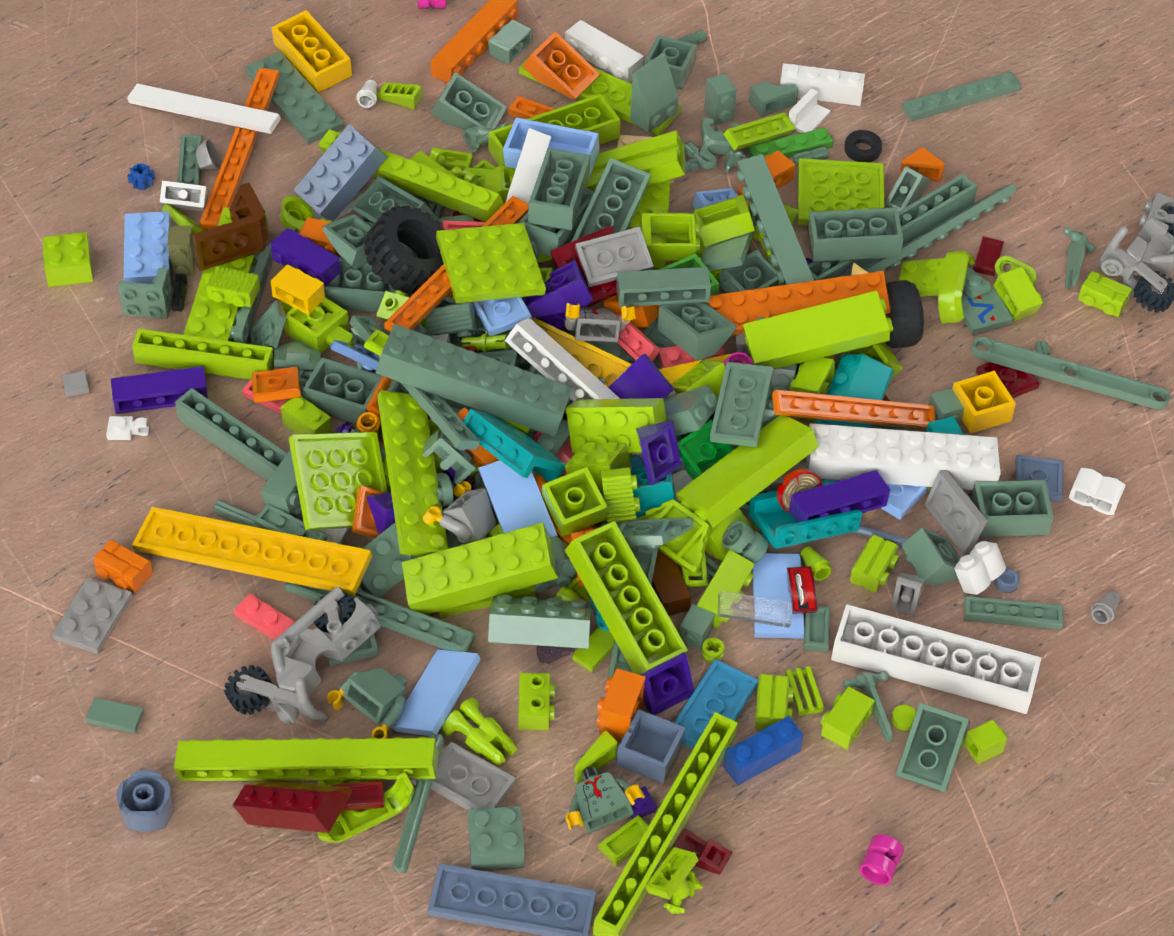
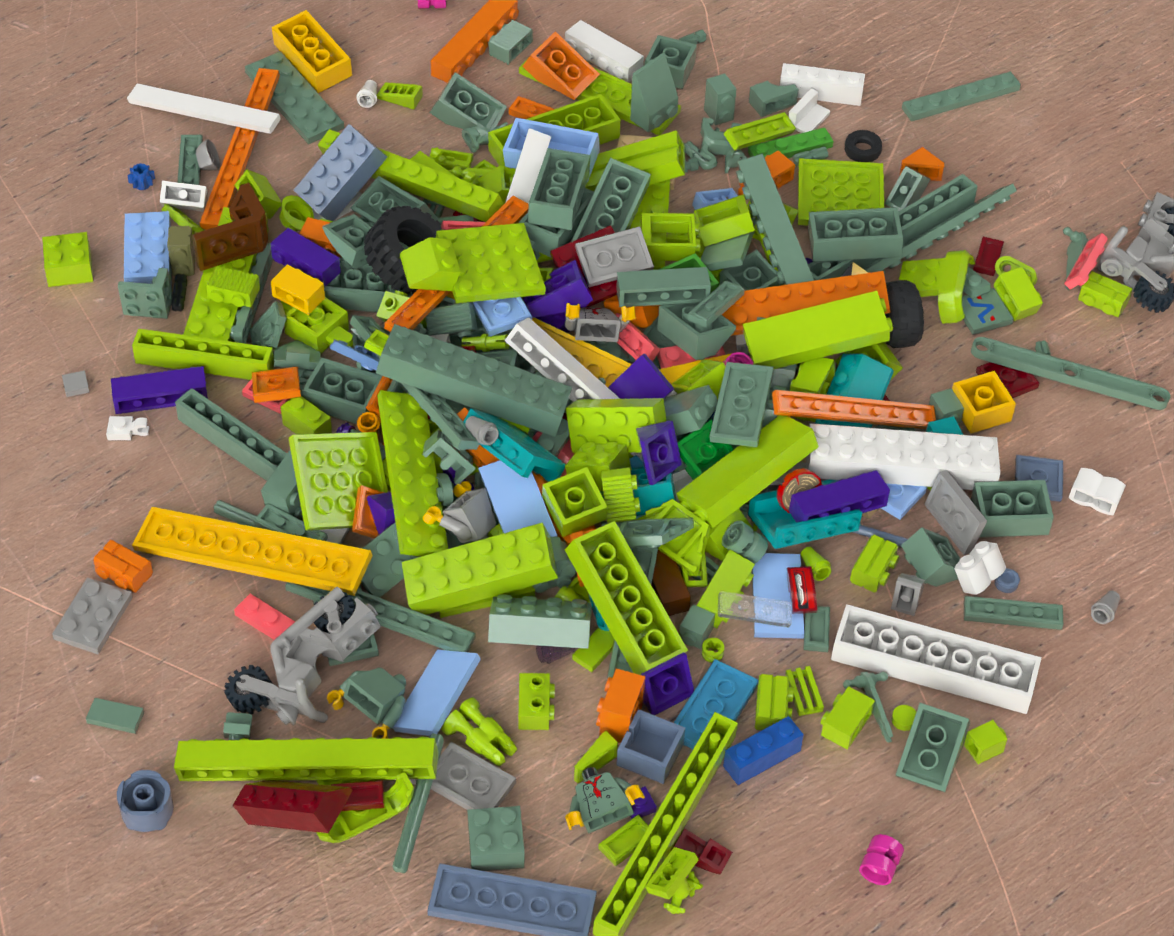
(237, 726): none -> sand green bracket
(263, 191): none -> lime brick
(431, 265): none -> lime slope
(484, 431): none -> light grey cone
(716, 304): none -> sand green tile
(1086, 261): none -> coral plate

